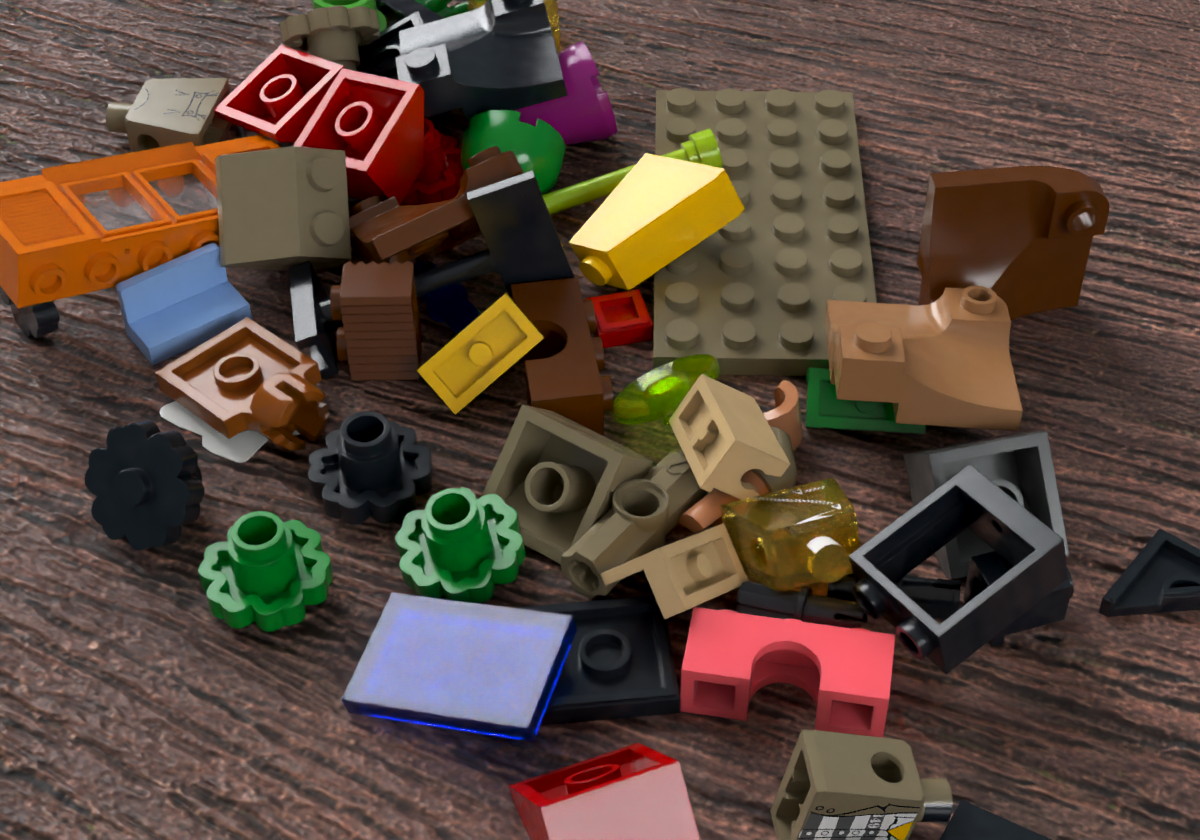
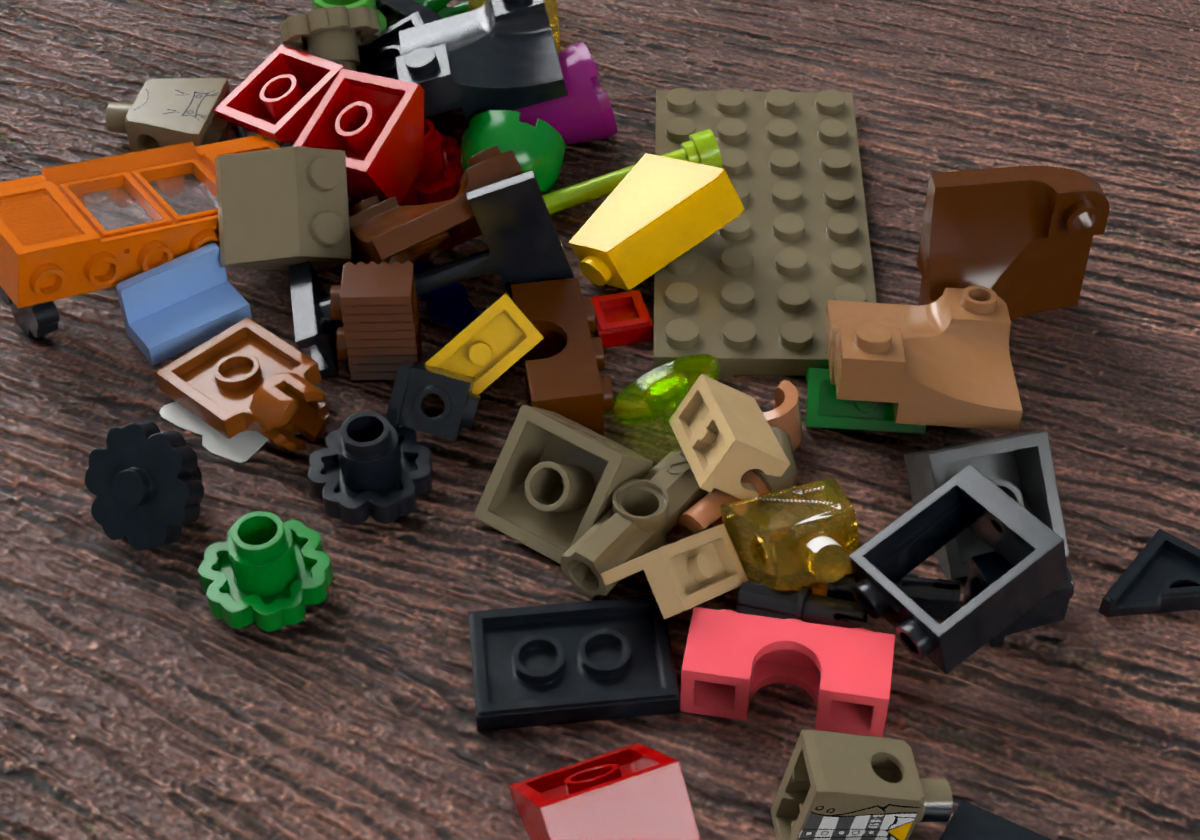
(415, 382): none -> black brick
(460, 546): green plant -> none
(461, 666): clear blue tile -> none

